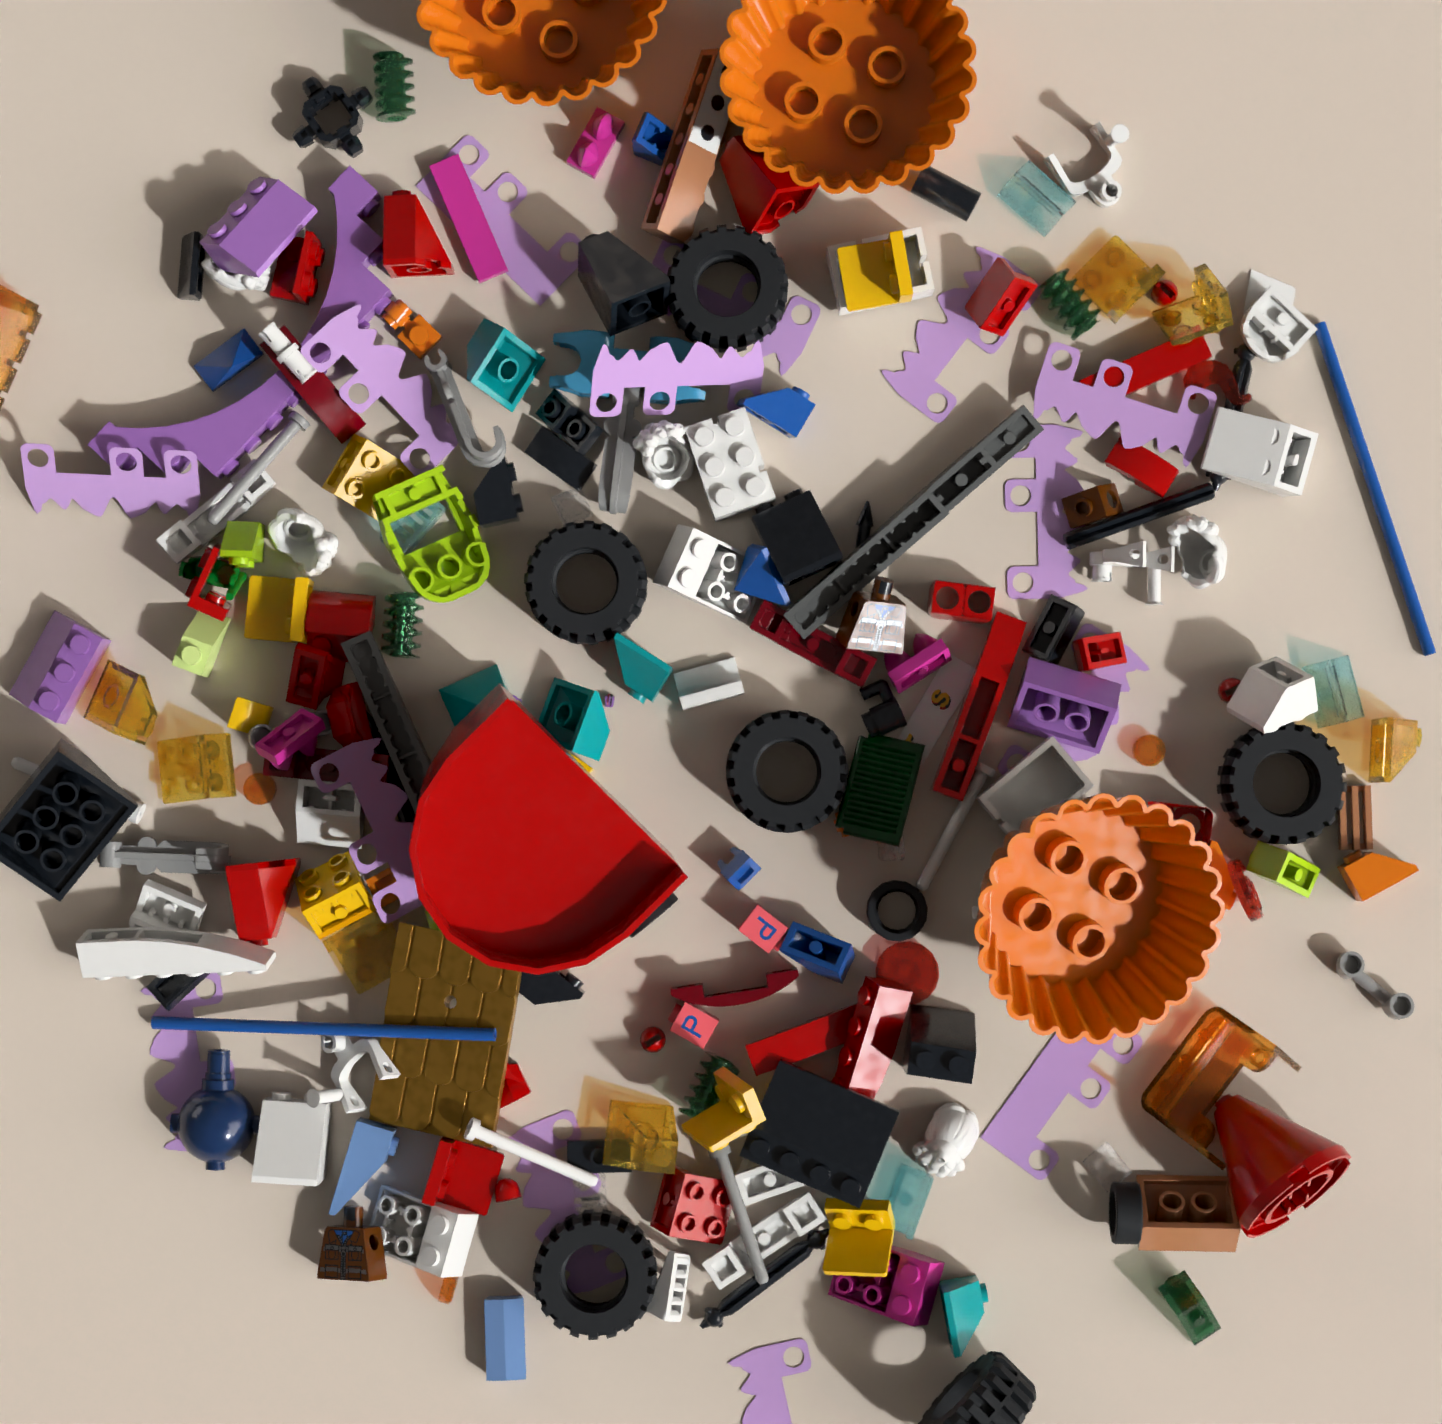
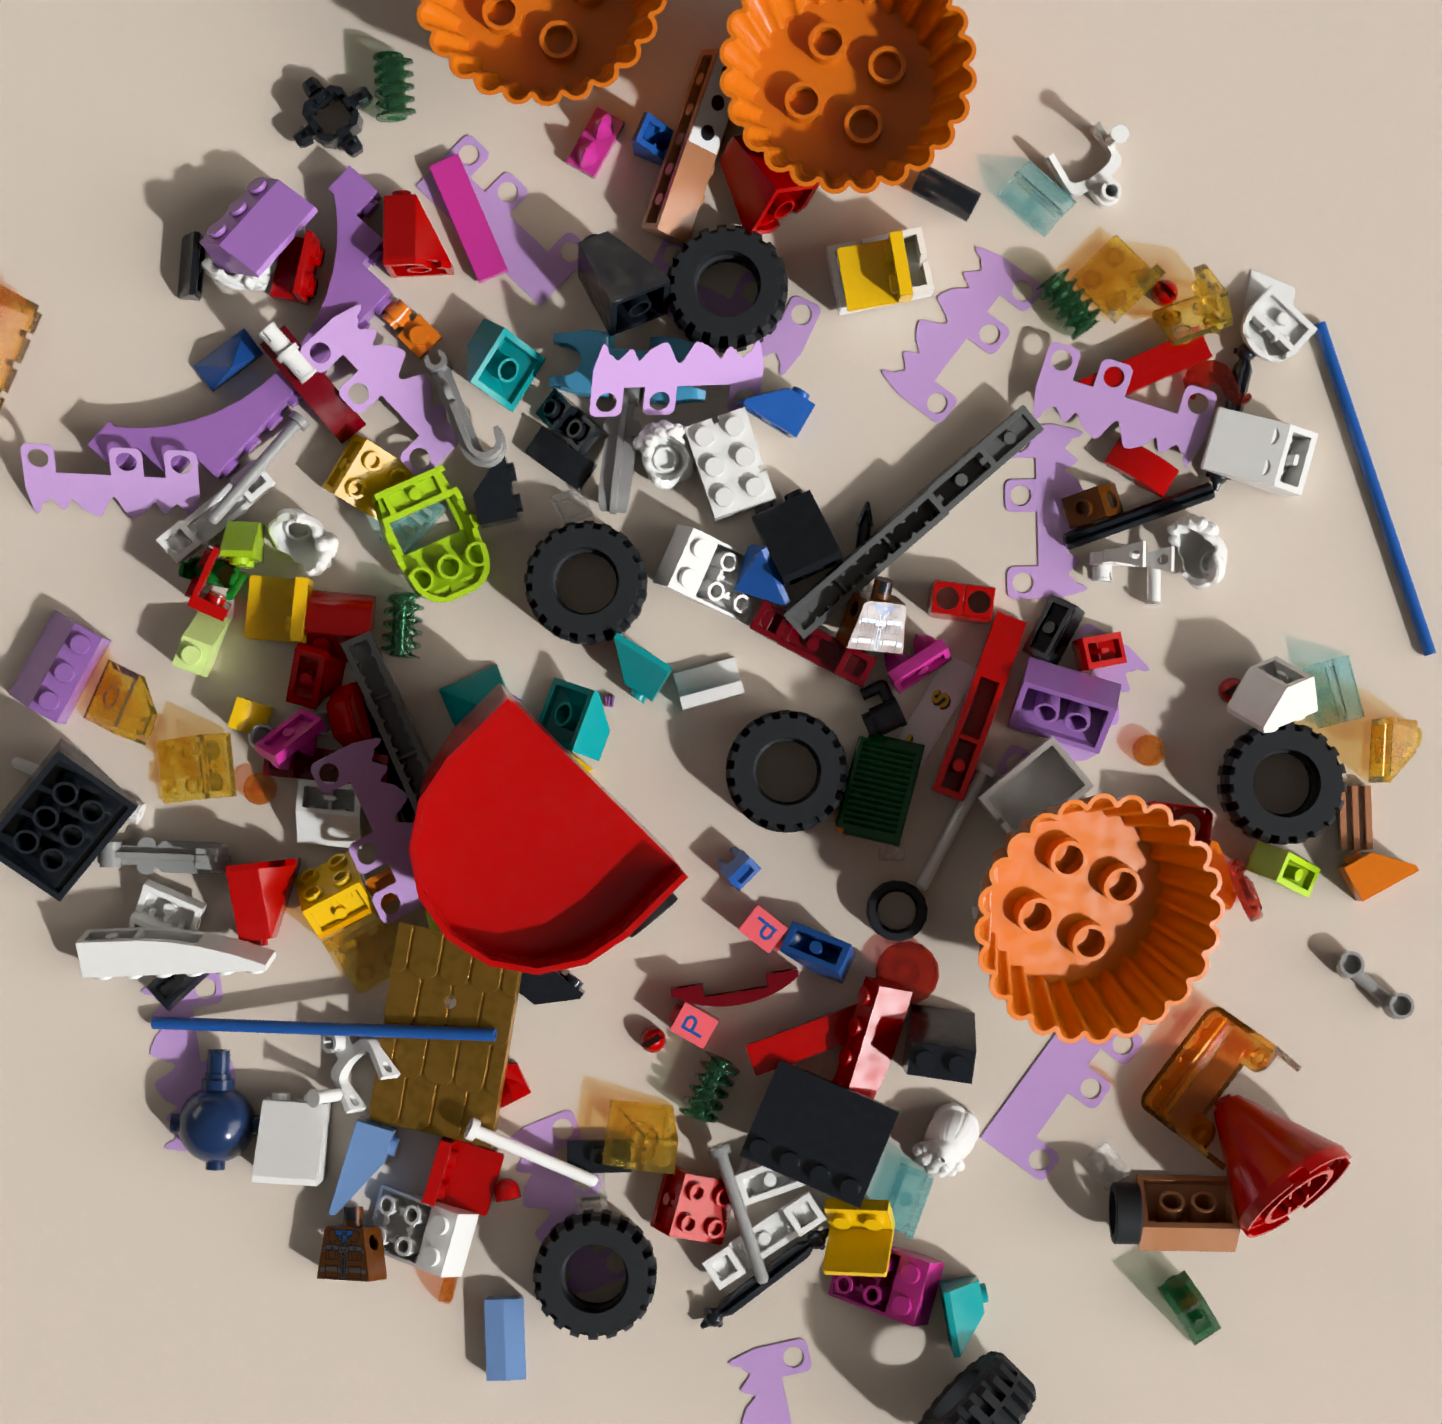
(671, 1287): white slope -> none
(729, 1118): yellow bracket -> none
(999, 297): red panel -> none

